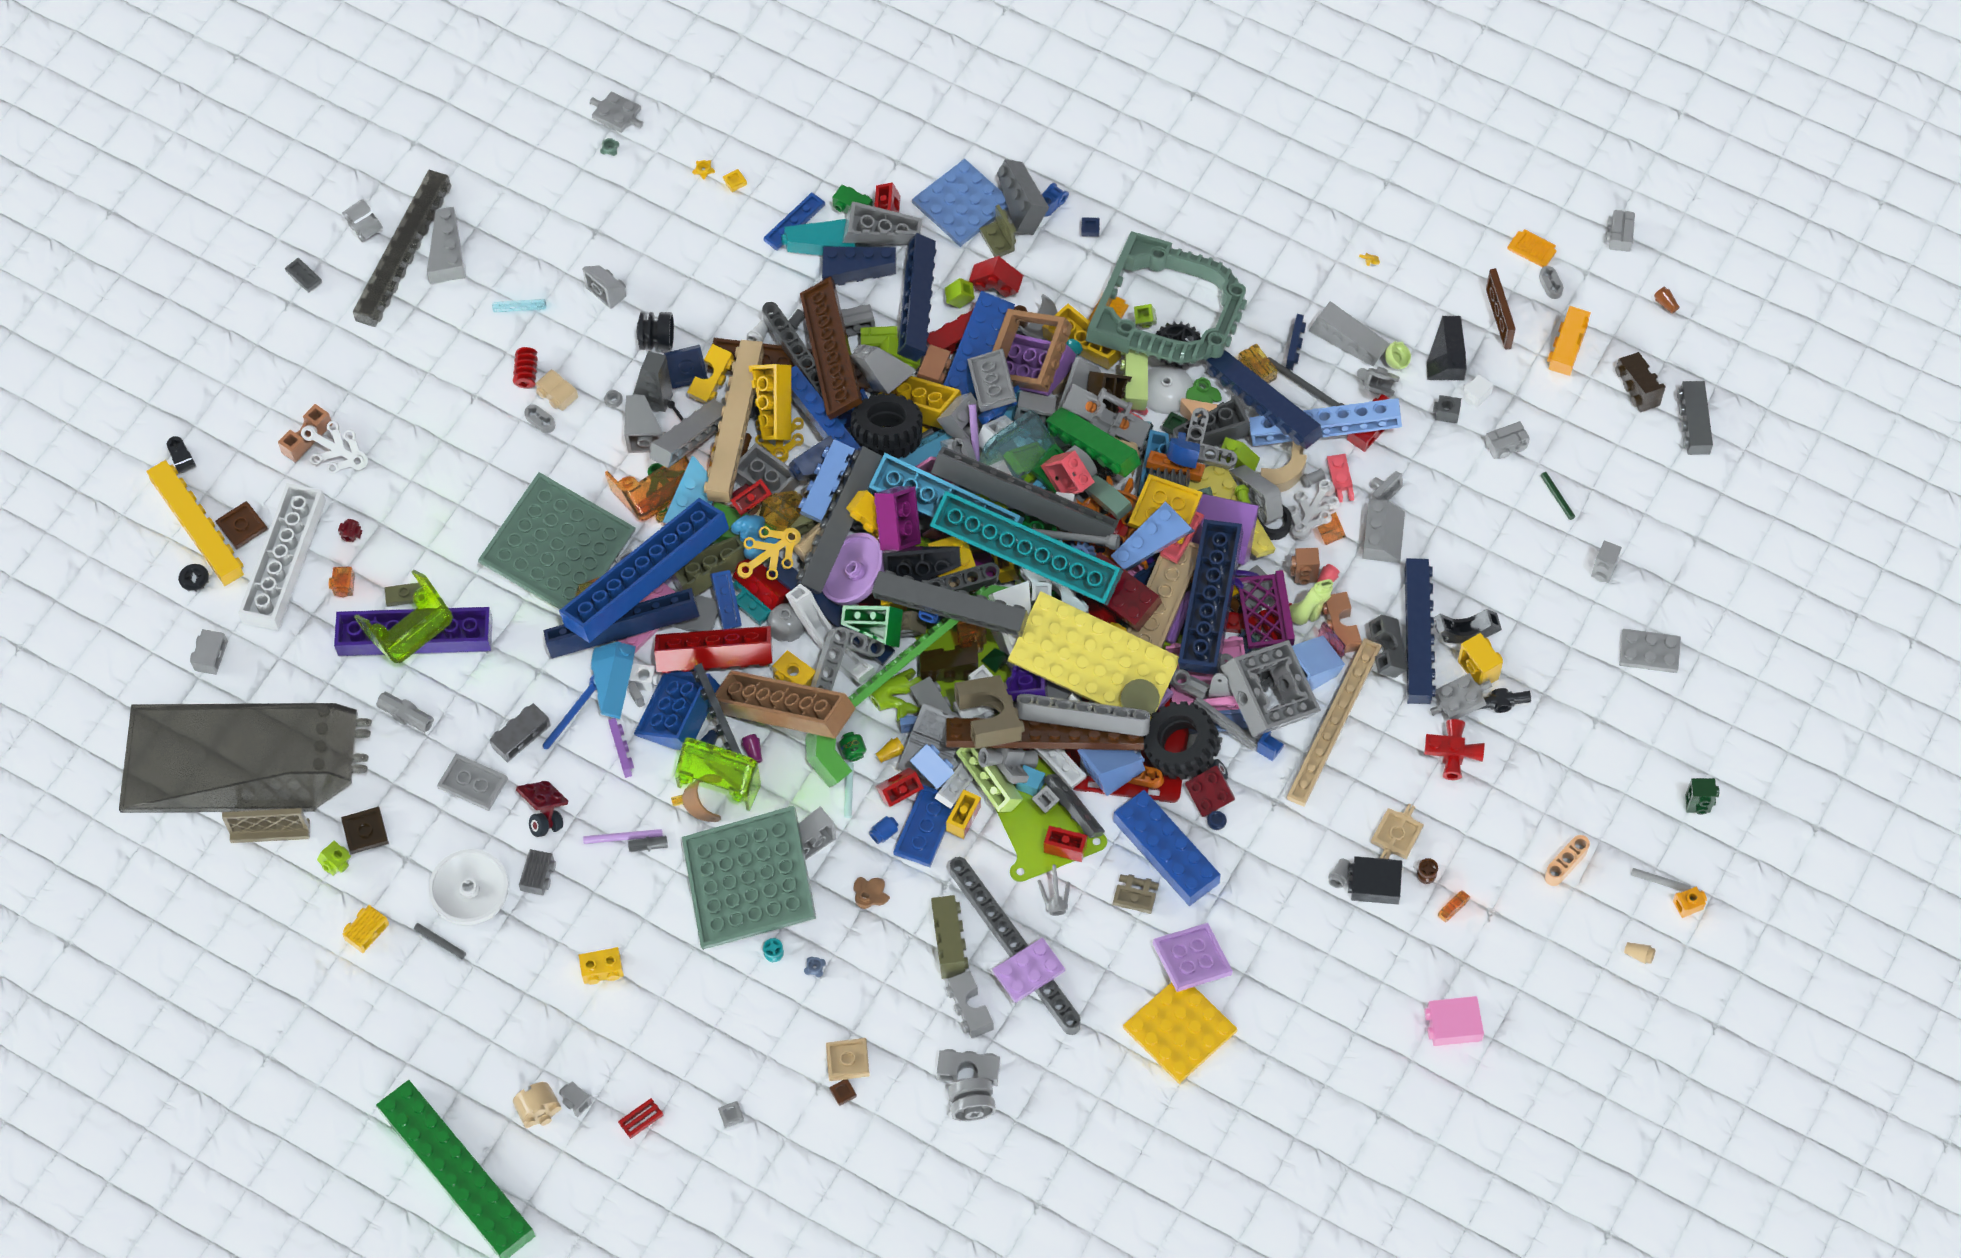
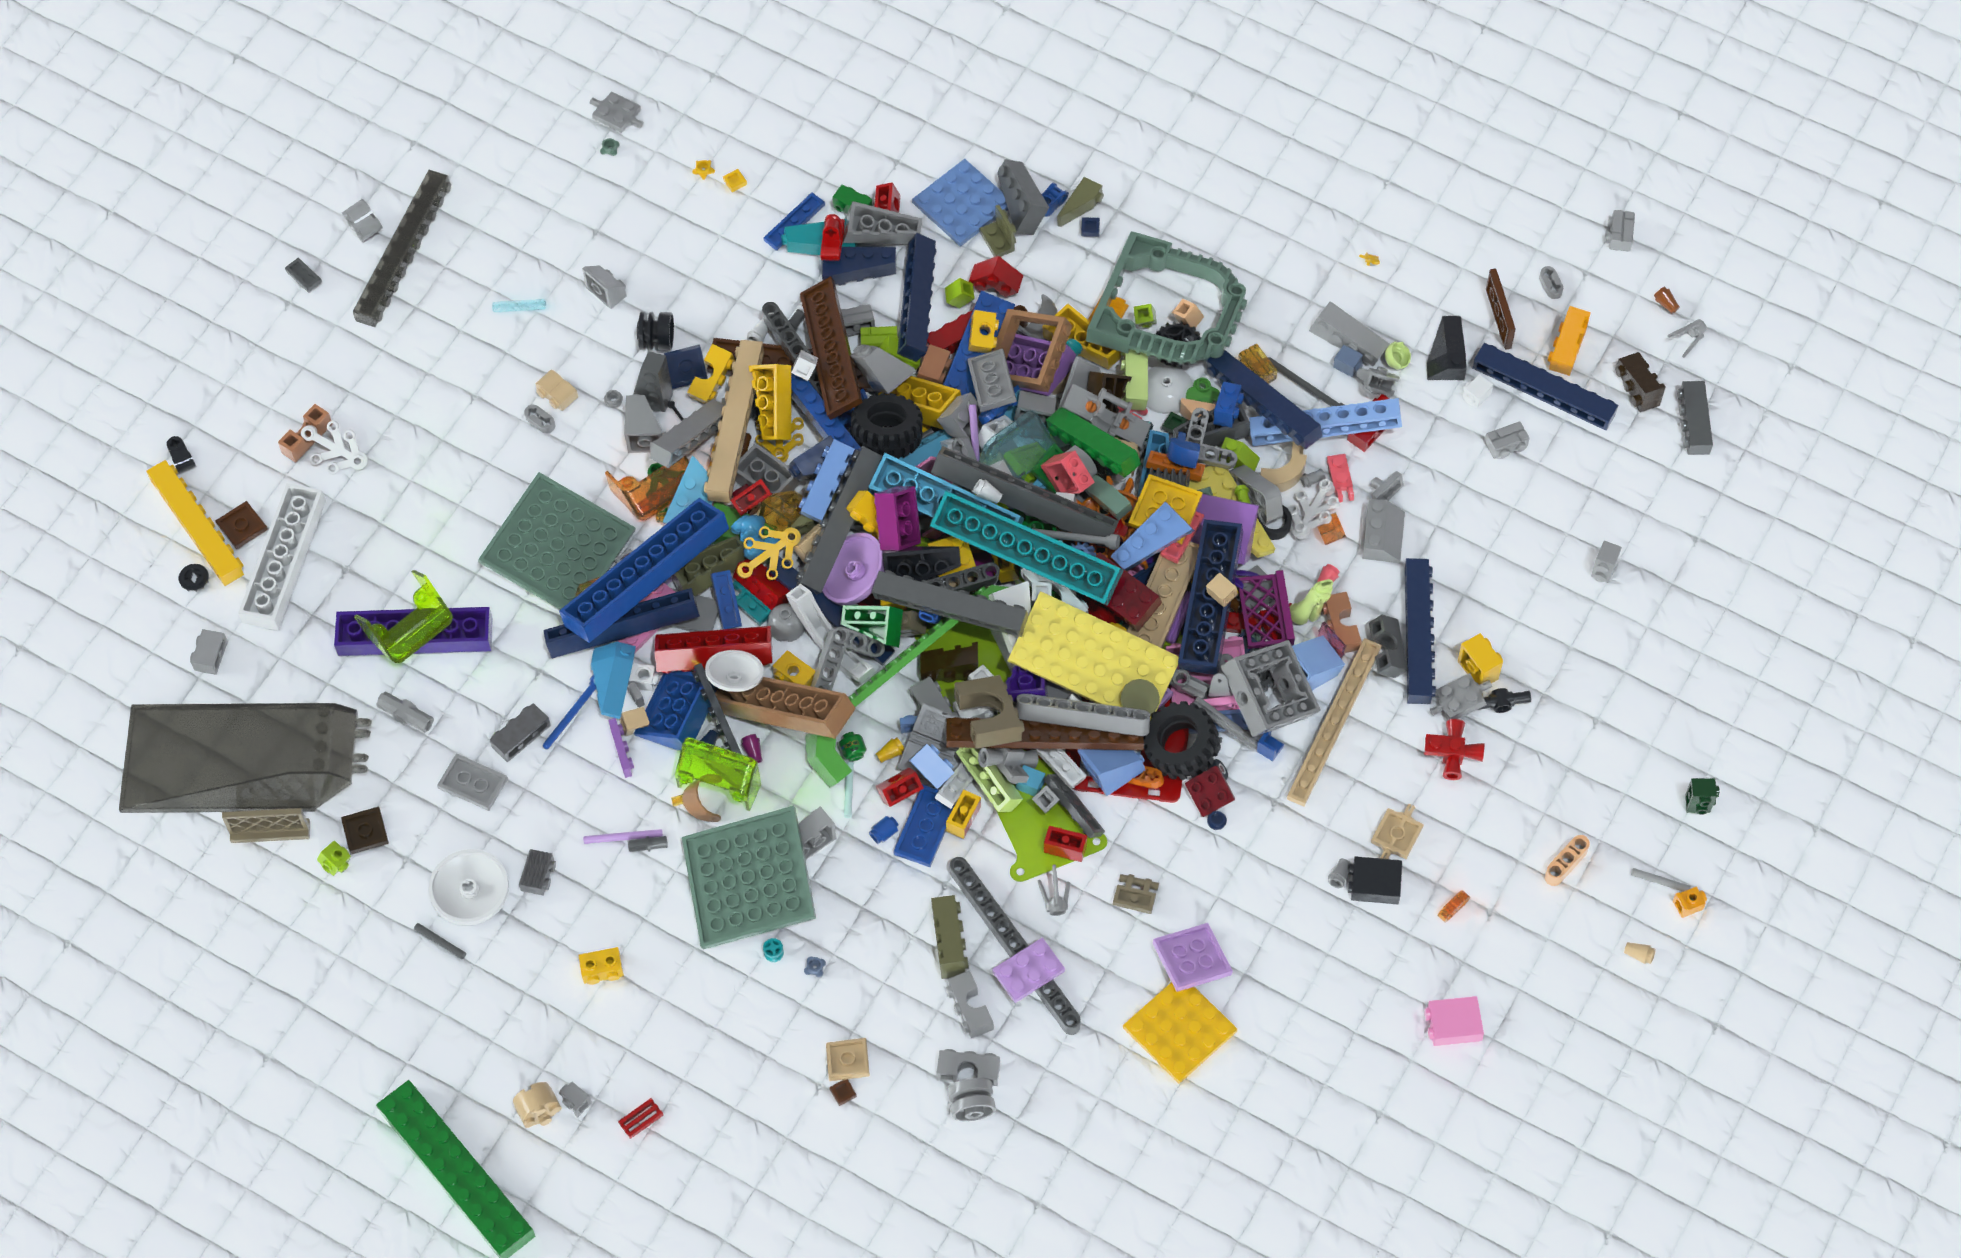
(342, 581): clear orange brick -> none
(350, 530): dark red gear -> none
(365, 928): yellow brick -> none
(400, 594): olive plate -> none
(445, 252): light grey wedge -> none
(525, 367): red piece -> none
(543, 797): dark red plate -> none
(633, 720): none -> tan panel
(731, 1114): light grey tile -> none
(734, 670): none -> white dish
(804, 365): none -> white brick
(832, 238): none -> red piece
(870, 892): medium nougat plate -> none
(898, 684): lime piece -> none
(971, 633): clear orange brick -> none
(978, 341): none -> yellow brick
(986, 491): none -> white cone
(995, 659): dark green slope -> none
(1081, 201): none -> olive slope
(1166, 848): blue brick -> none
(1188, 313): none -> light nougat brick
(1221, 589): none -> tan panel
(1227, 404): none -> blue brick
(1296, 342): dark blue plate -> none
(1305, 565): nougat brick -> none
(1348, 361): none -> sand blue brick
(1430, 867): reddish brown wheel -> none
(1451, 403): dark grey brick -> none
(1463, 629): black arch -> none
(1532, 248): light orange window -> none
(1545, 386): none -> dark blue brick
(1557, 495): dark green bar -> none
(1650, 651): light grey plate -> none
(1694, 329): none -> light grey plant

